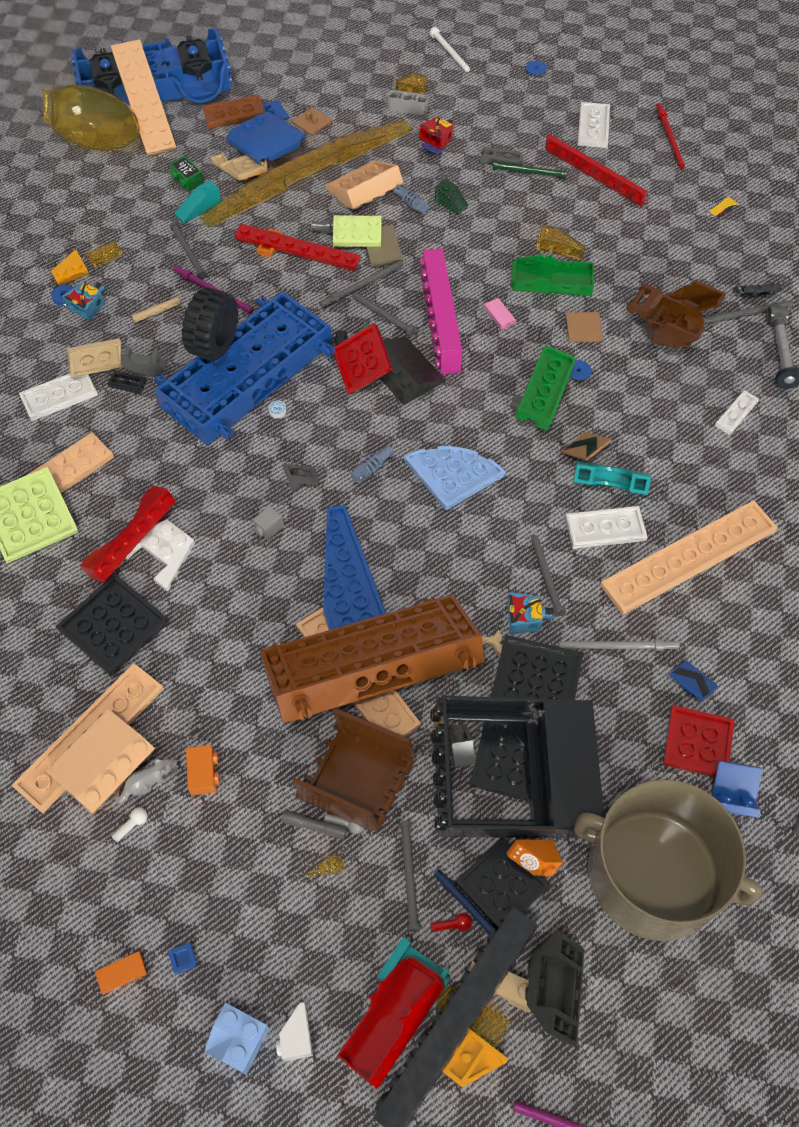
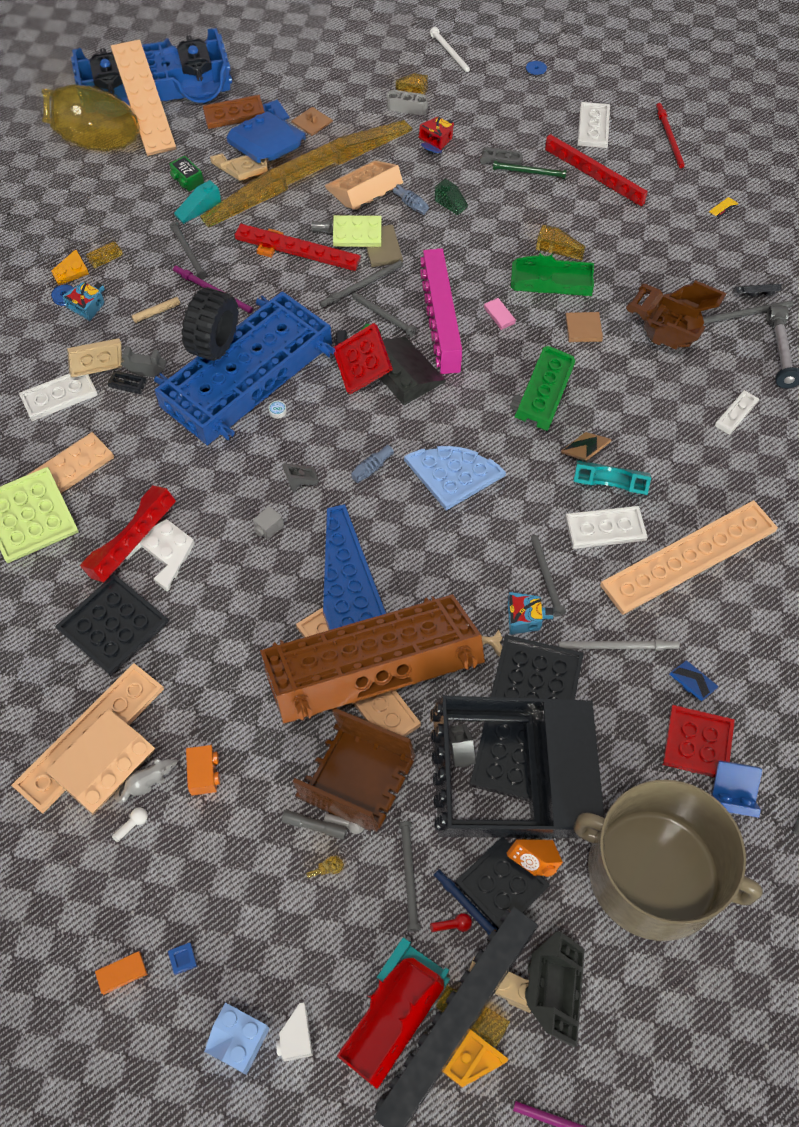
(581, 370): blue piece -> none

